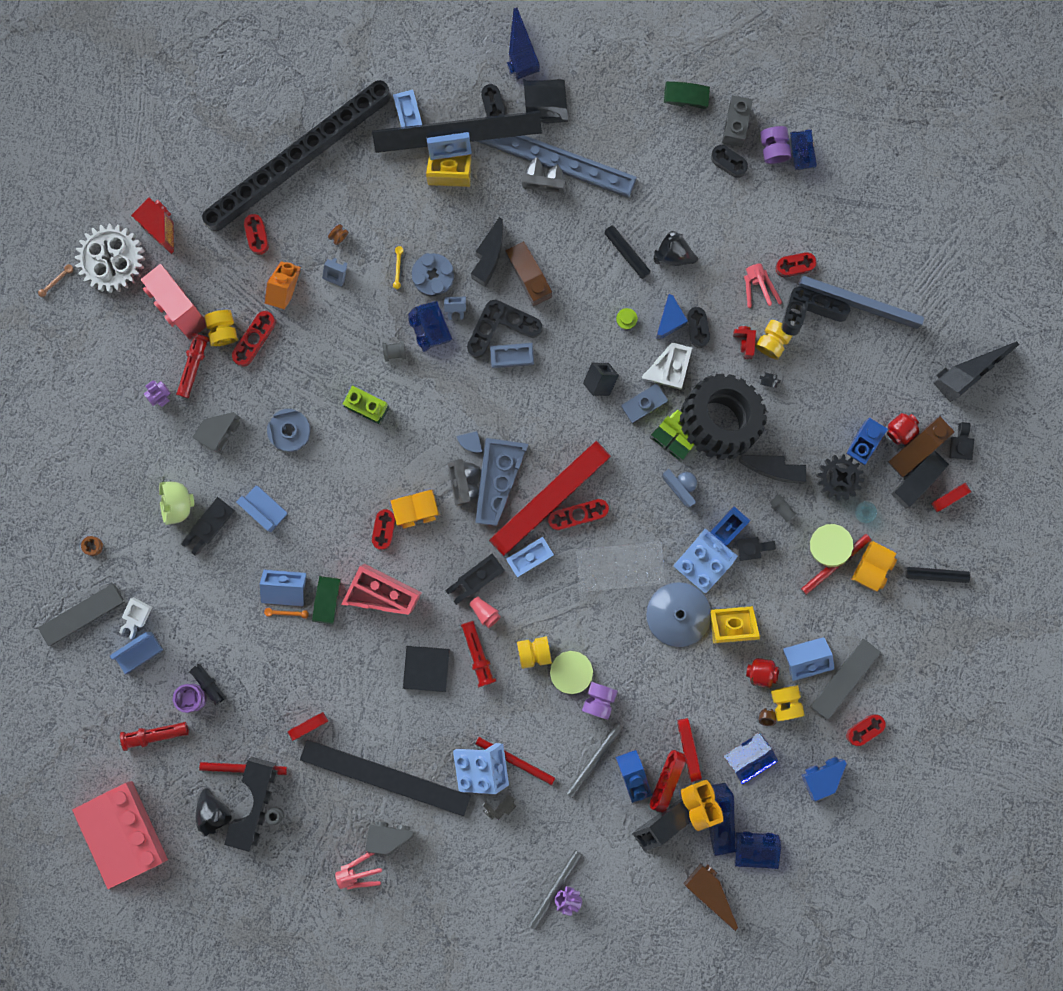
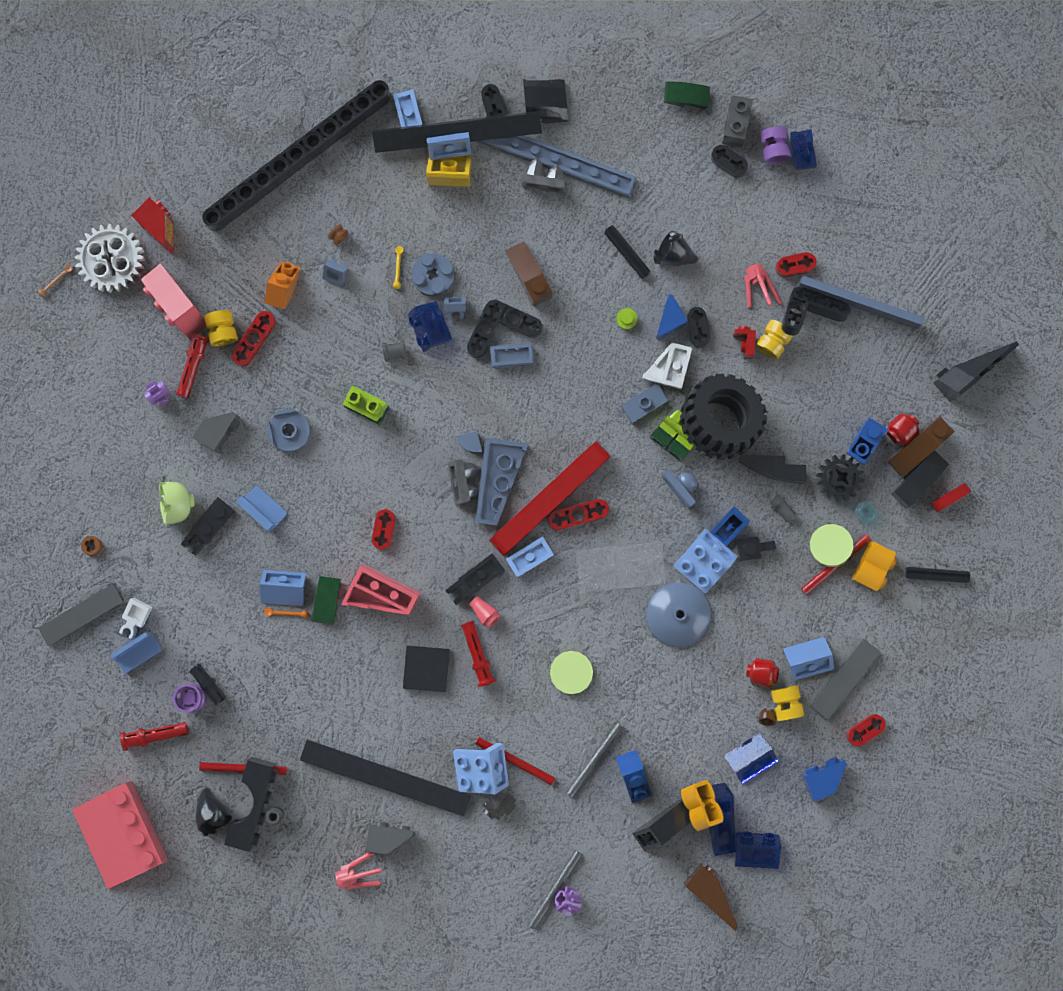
(251, 235): red beam -> none
(307, 726): red beam -> none
(415, 508): light orange brick -> none
(489, 254): black slope -> none
(521, 52): clear blue slope -> none
(534, 652): yellow wheel -> none
(599, 700): medium lavender wheel -> none
(600, 379): black panel -> none
(667, 781): red beam -> none
(689, 749): red beam -> none
(734, 625): yellow slope -> none
(769, 380): black plate -> none
(962, 446): black plate -> none

